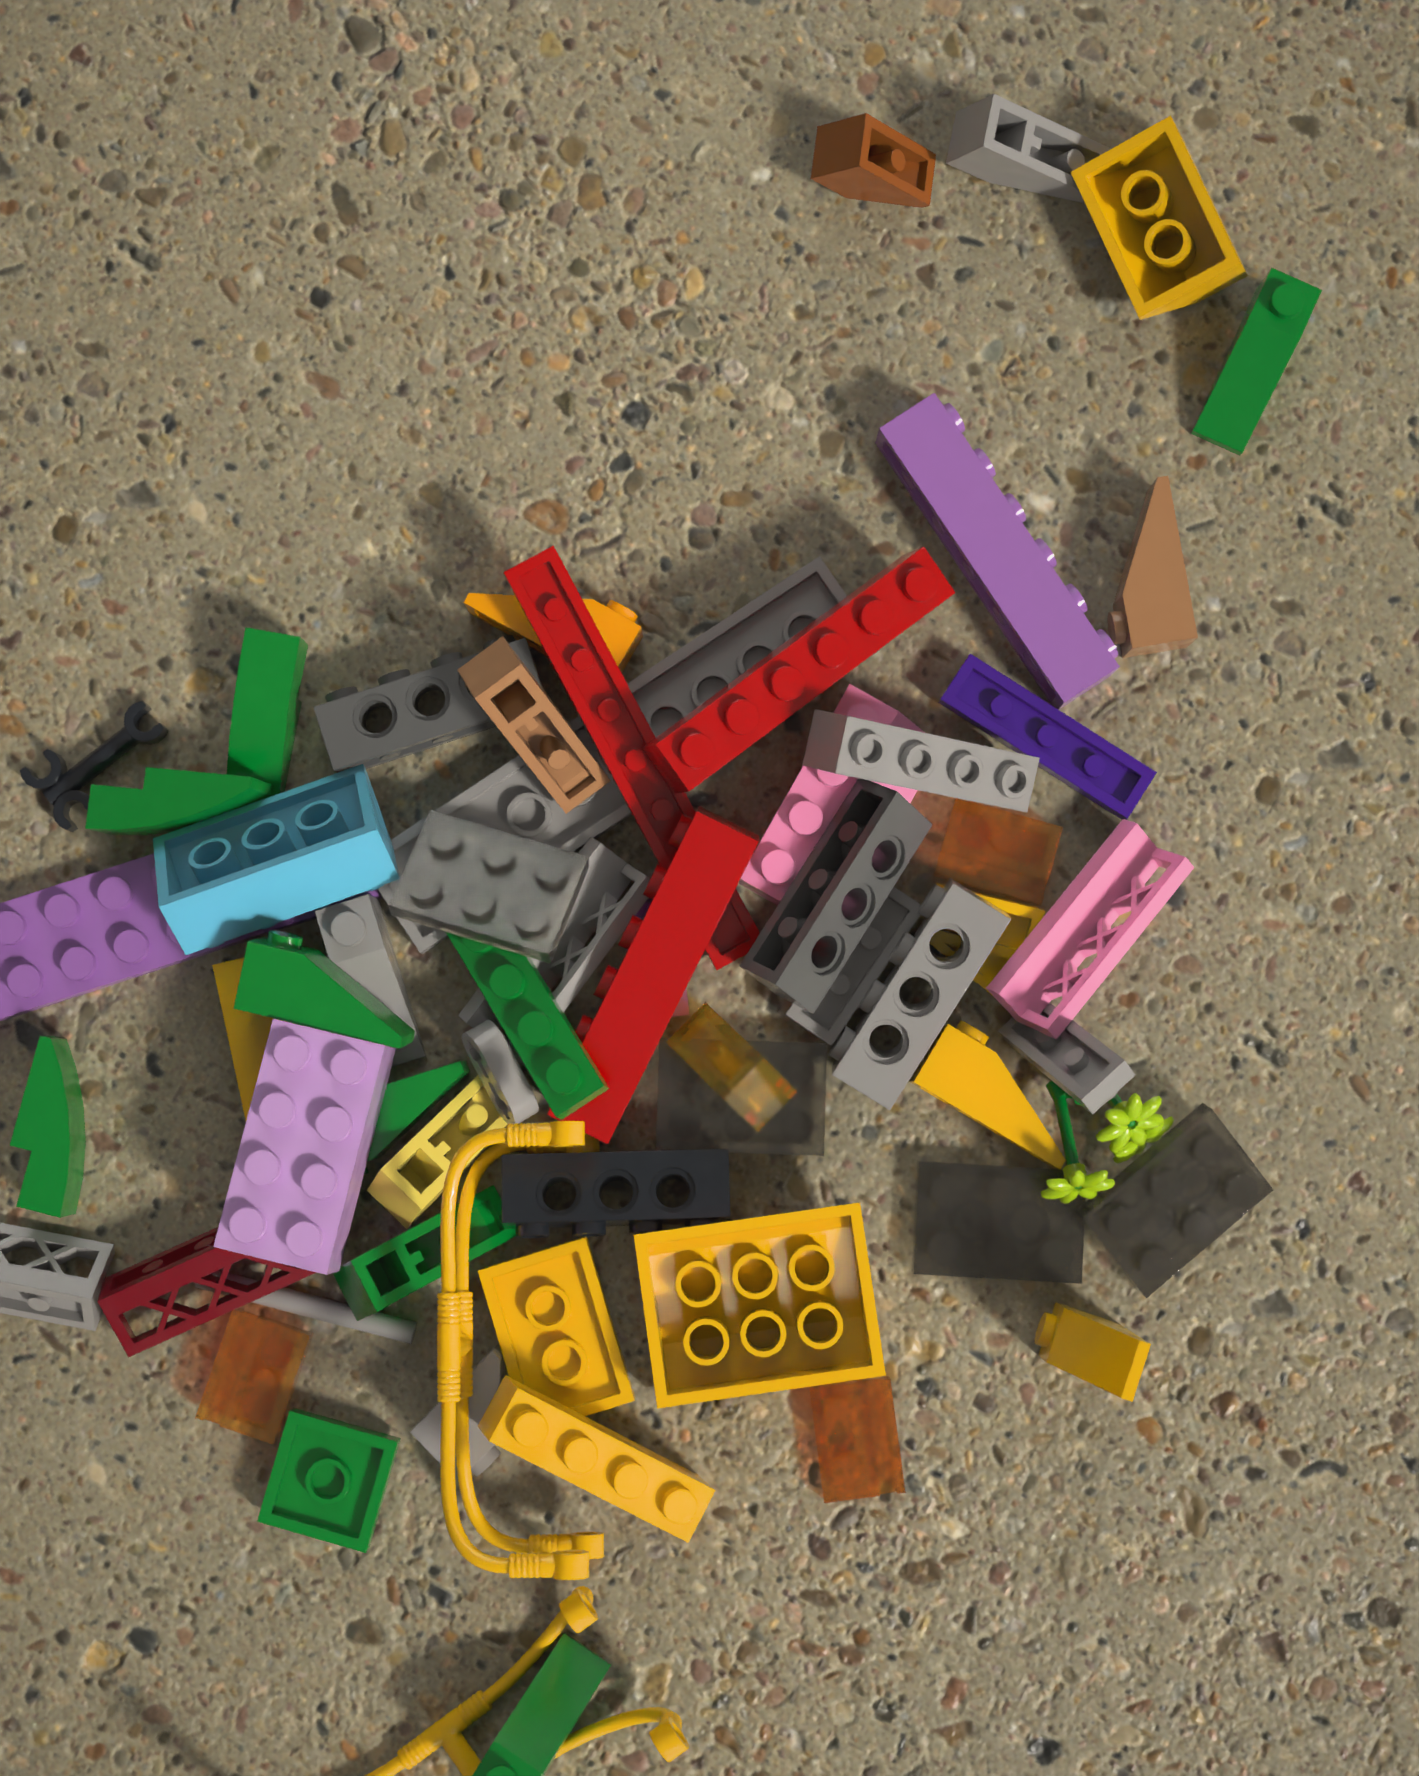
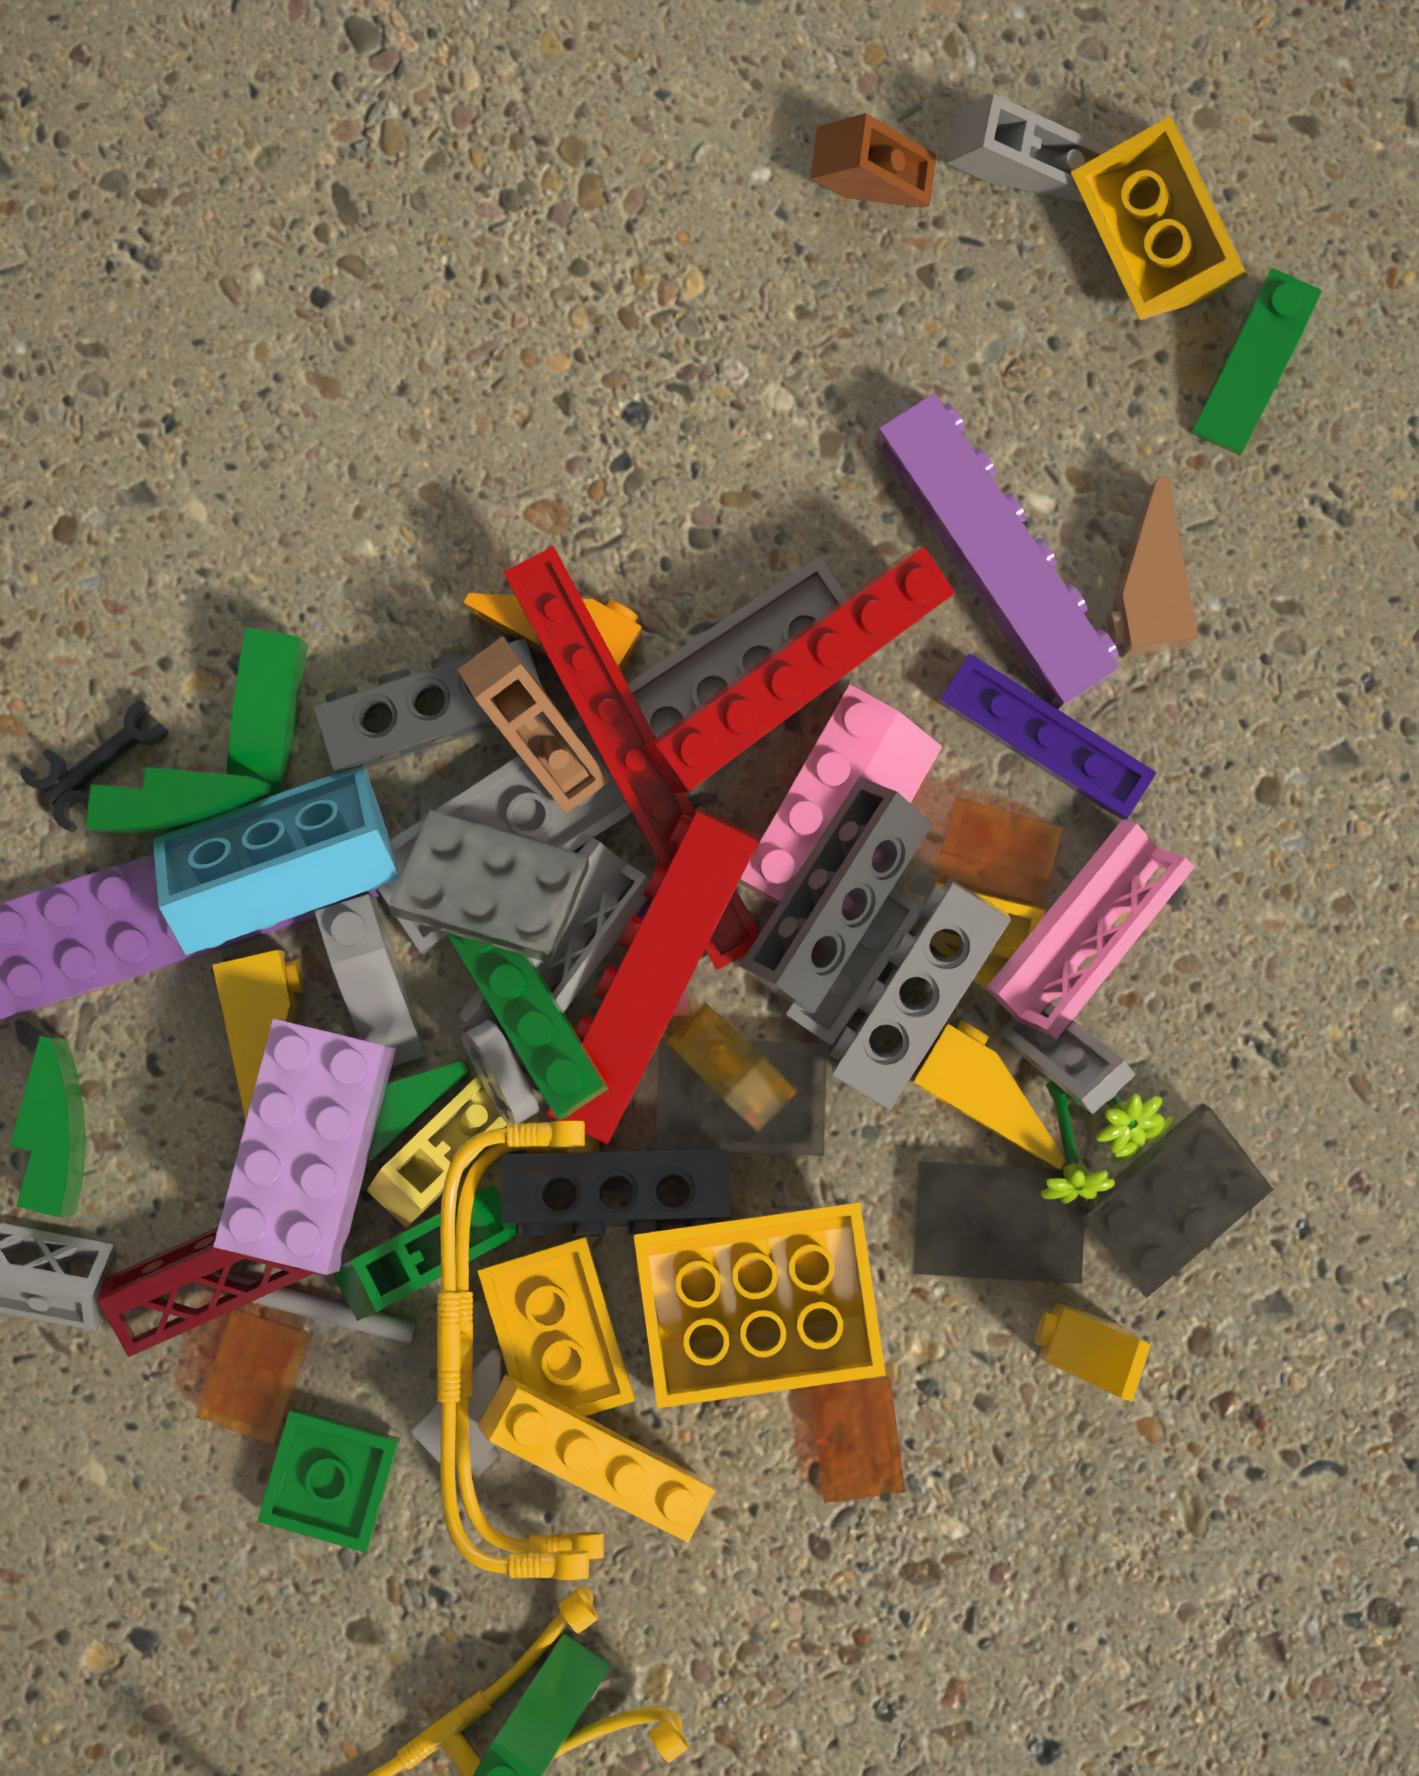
(310, 990): green slope -> none
(920, 761): light grey brick -> none

